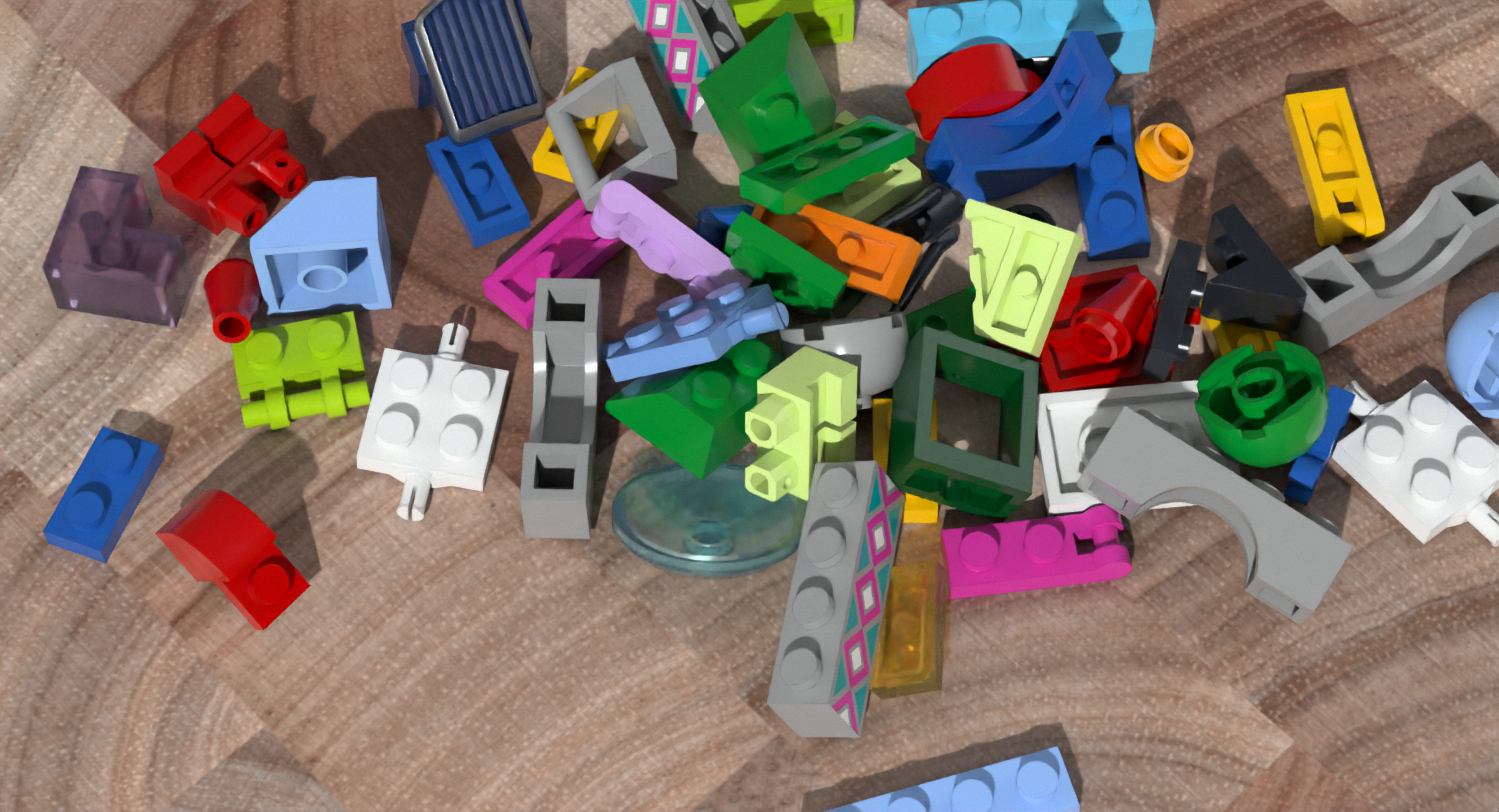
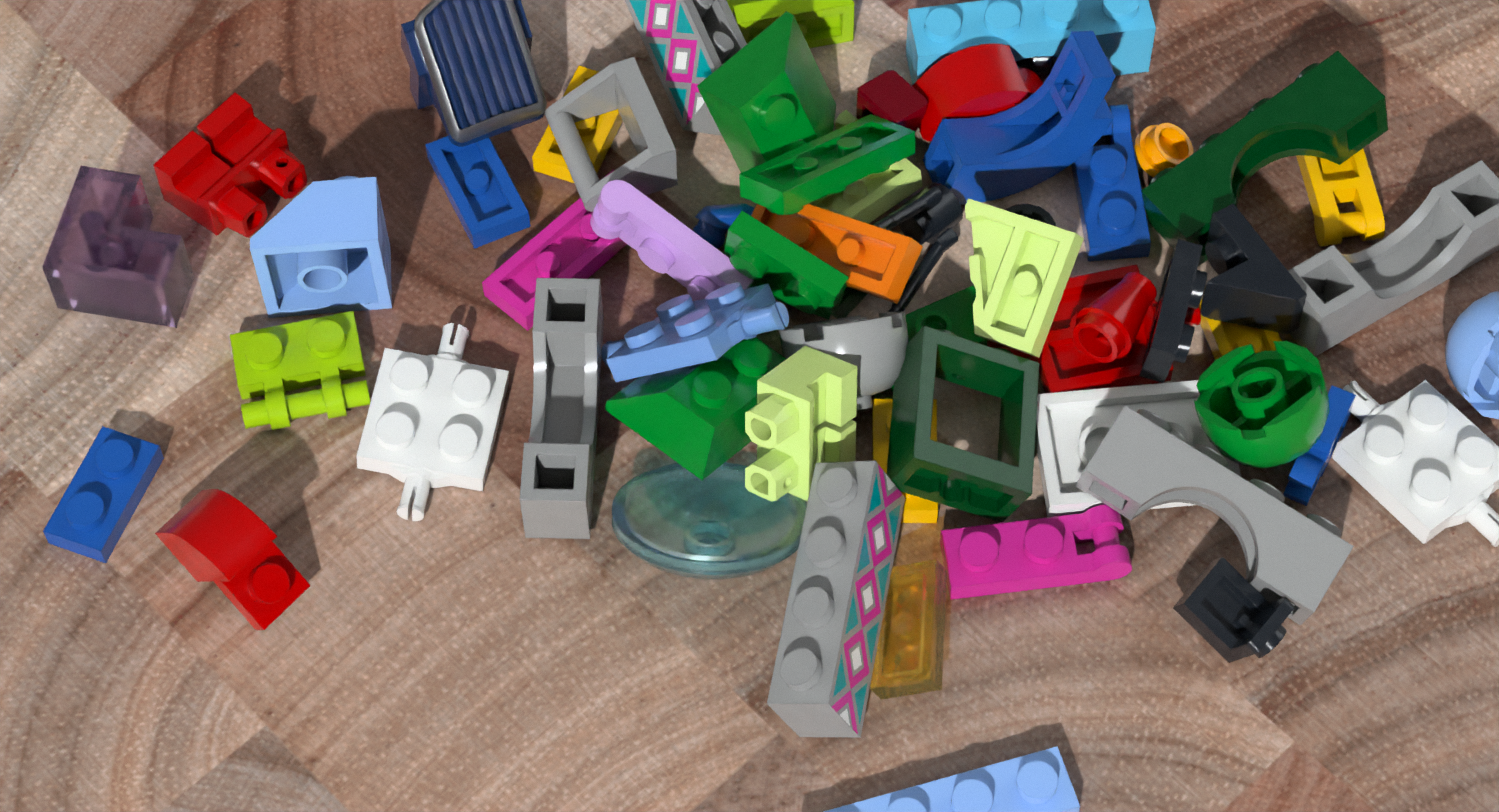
(232, 298): red cone -> none
(891, 99): none -> dark red slope
(1233, 613): none -> black bracket
(1322, 114): none -> dark green arch

